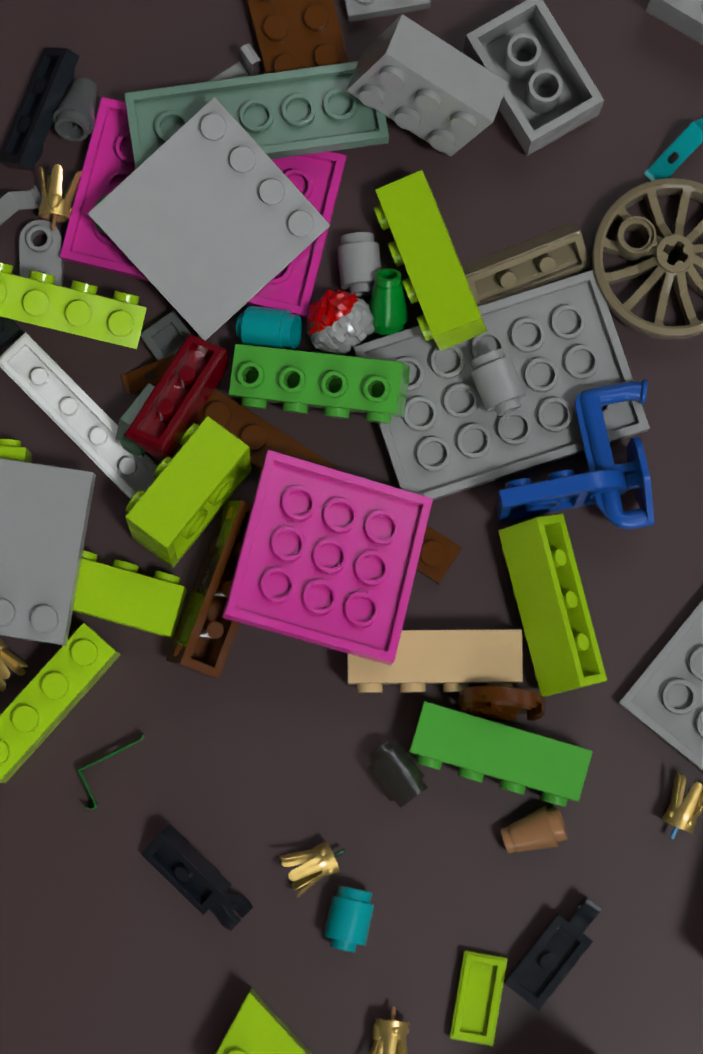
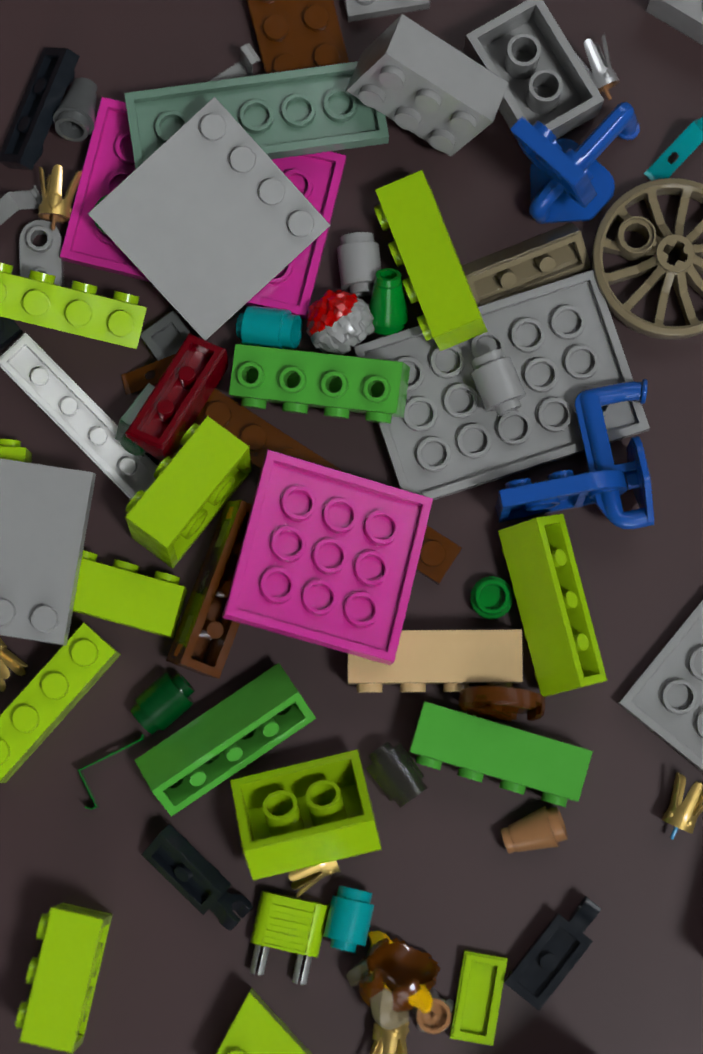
(64, 977): none -> lime brick
(163, 702): none -> dark green brick
(224, 739): none -> bright green brick
(288, 926): none -> lime piece
(305, 815): none -> lime brick
(394, 980): none -> reddish brown hair
(437, 1018): none -> medium nougat piece
(491, 597): none -> green plate
(566, 176): none -> blue plate
(602, 72): none -> flat silver piece

